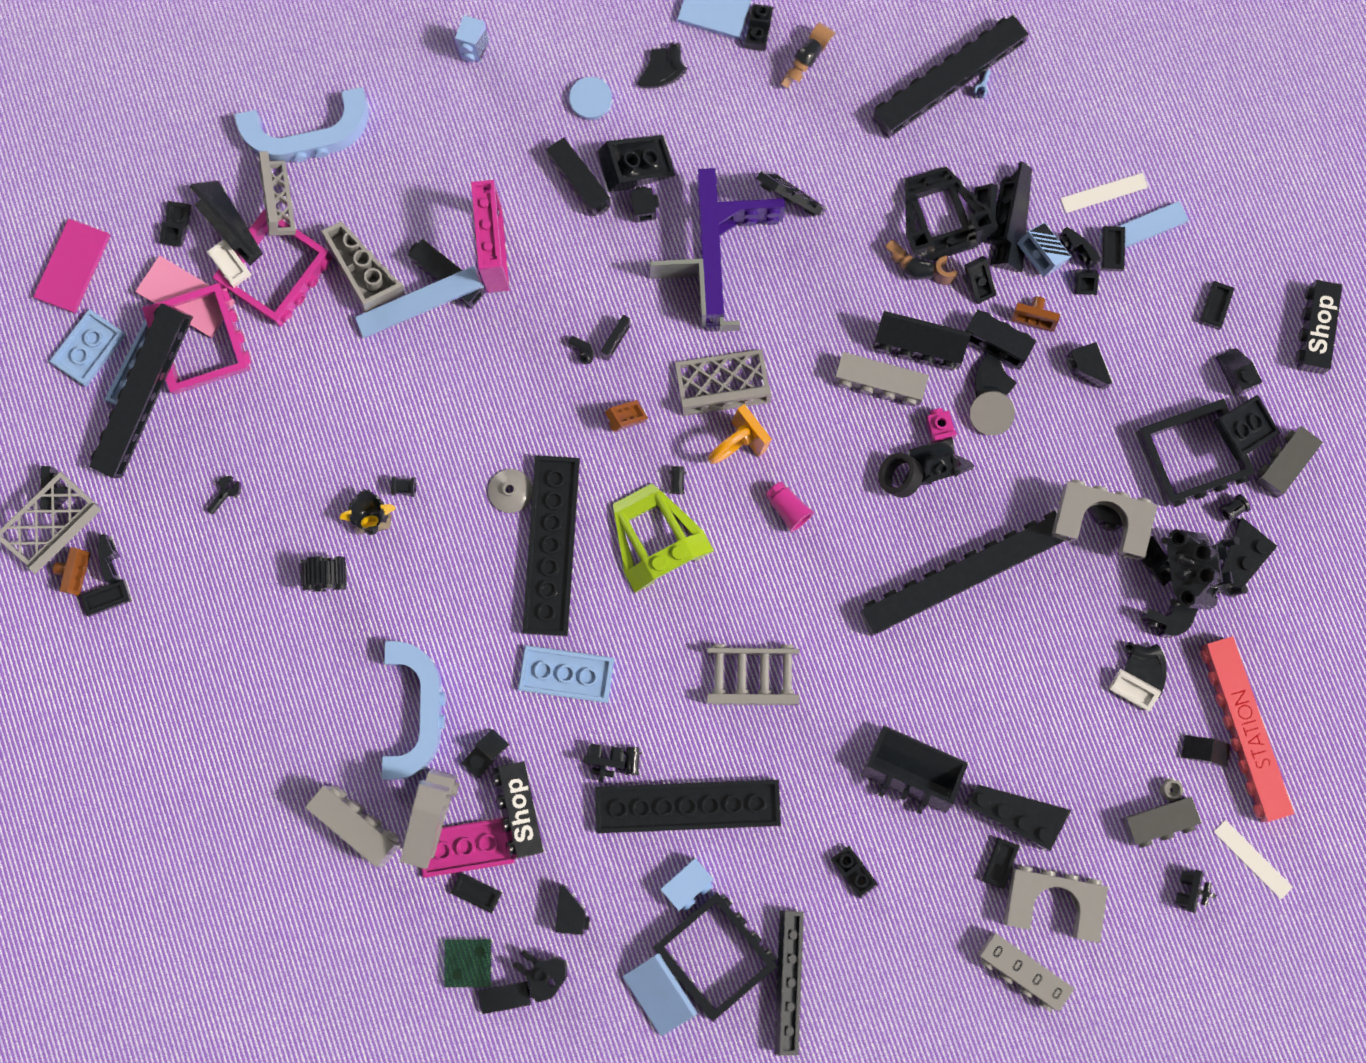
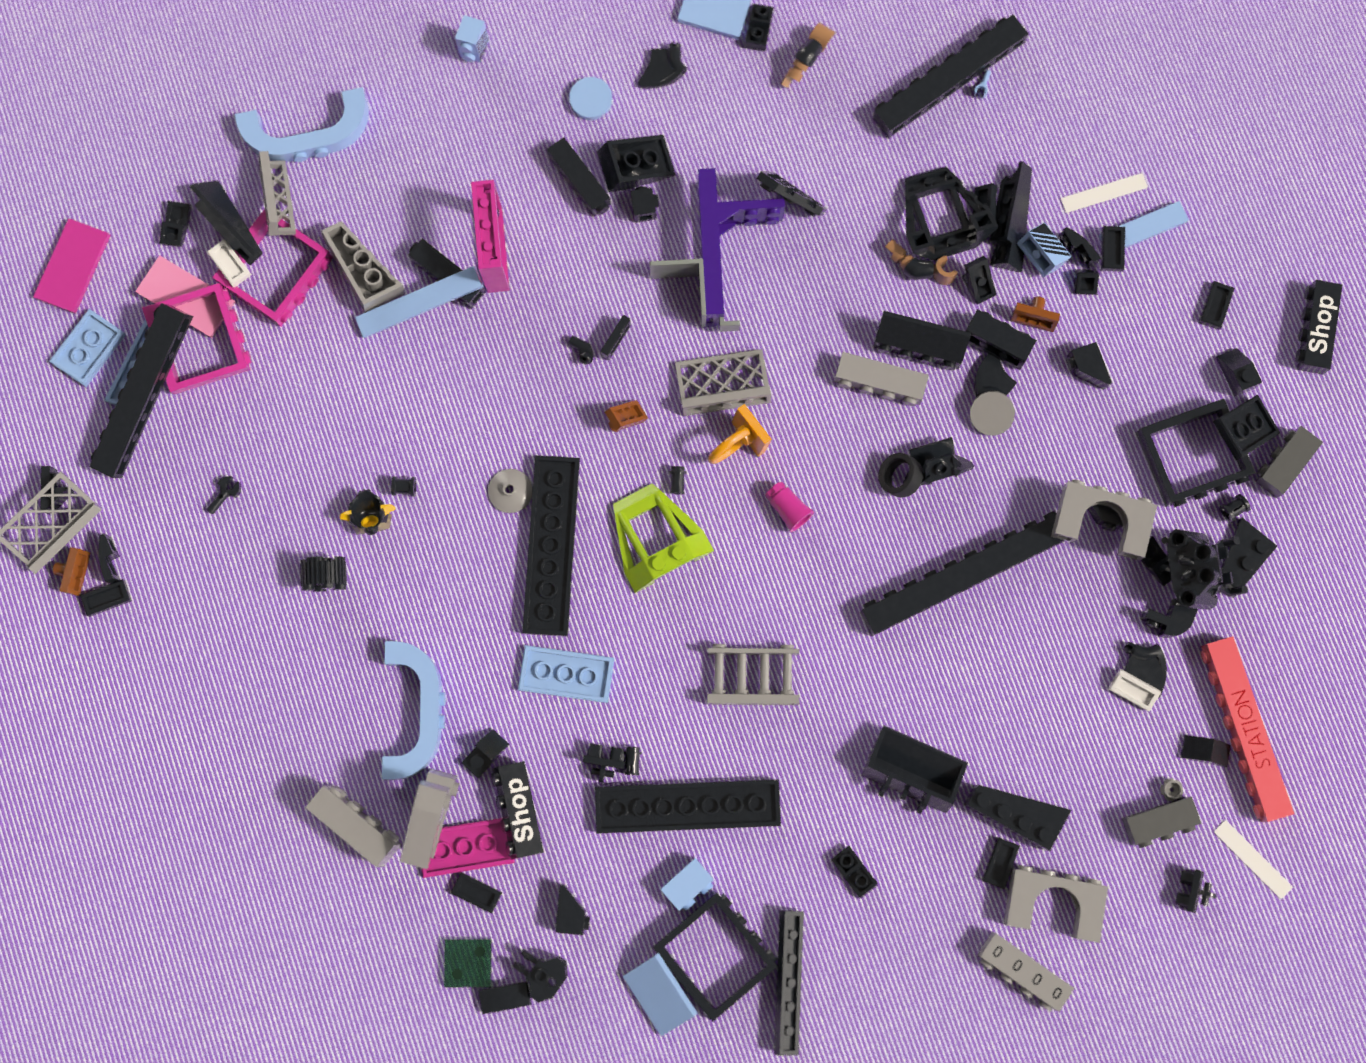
(935, 431): dark pink brick -> none

